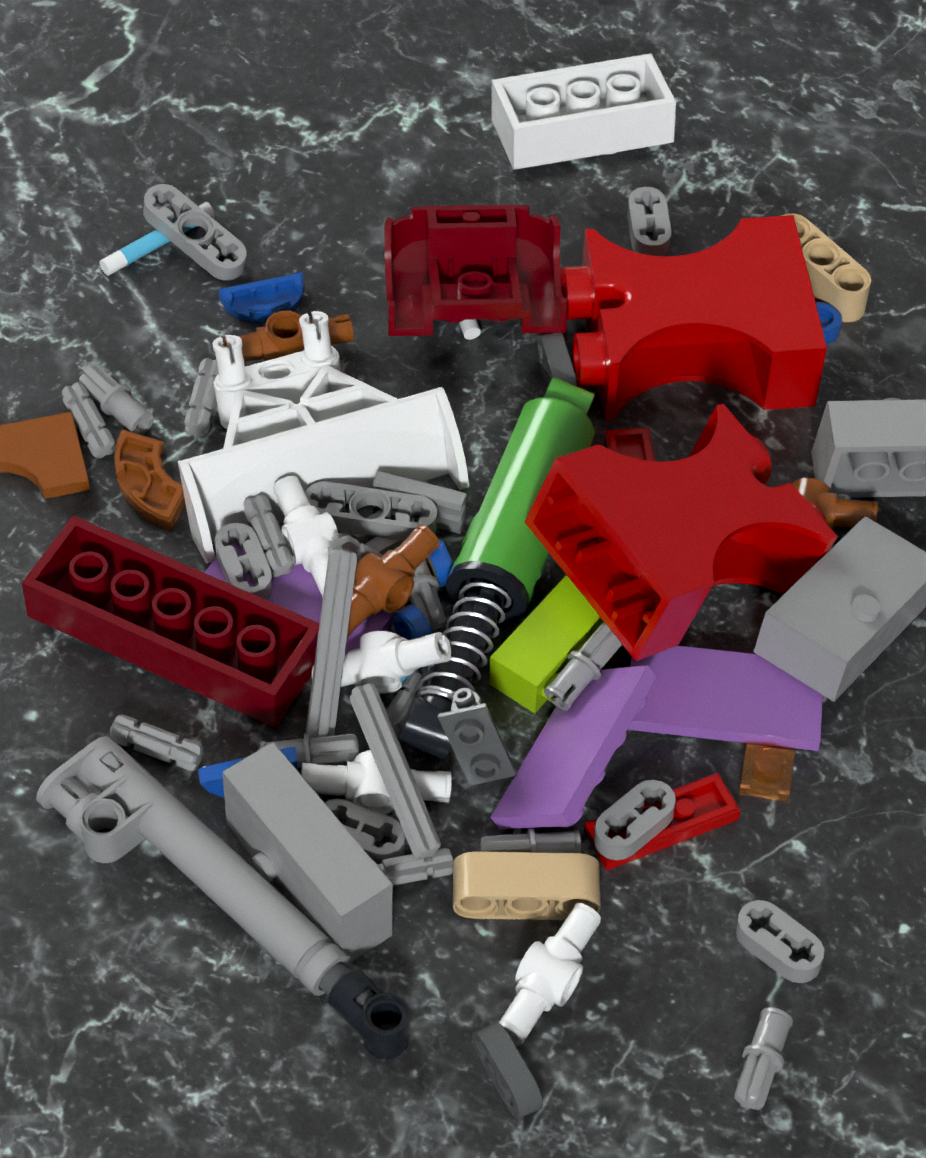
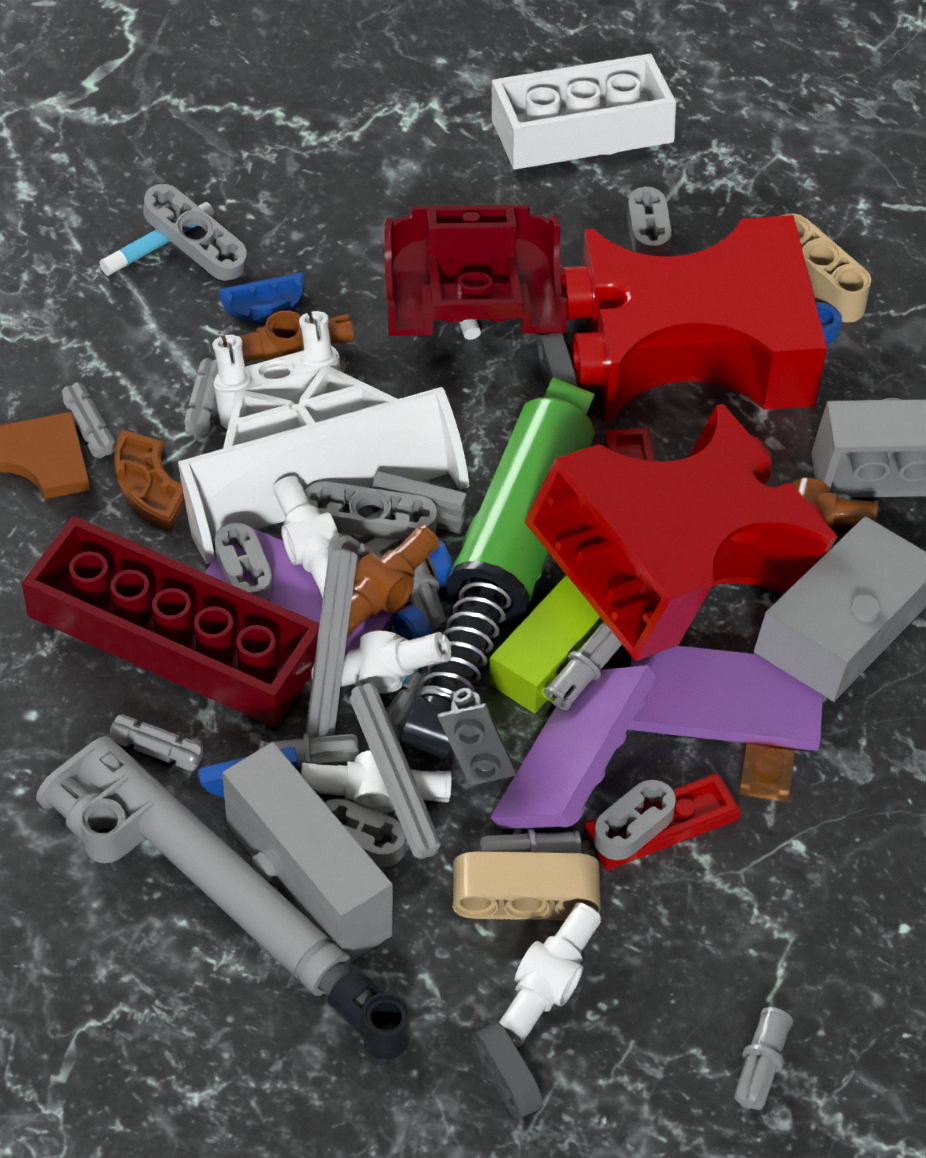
(116, 400): light grey axle -> none
(269, 534): light grey axle -> none
(410, 869): light grey axle -> none
(779, 941): light grey beam -> none

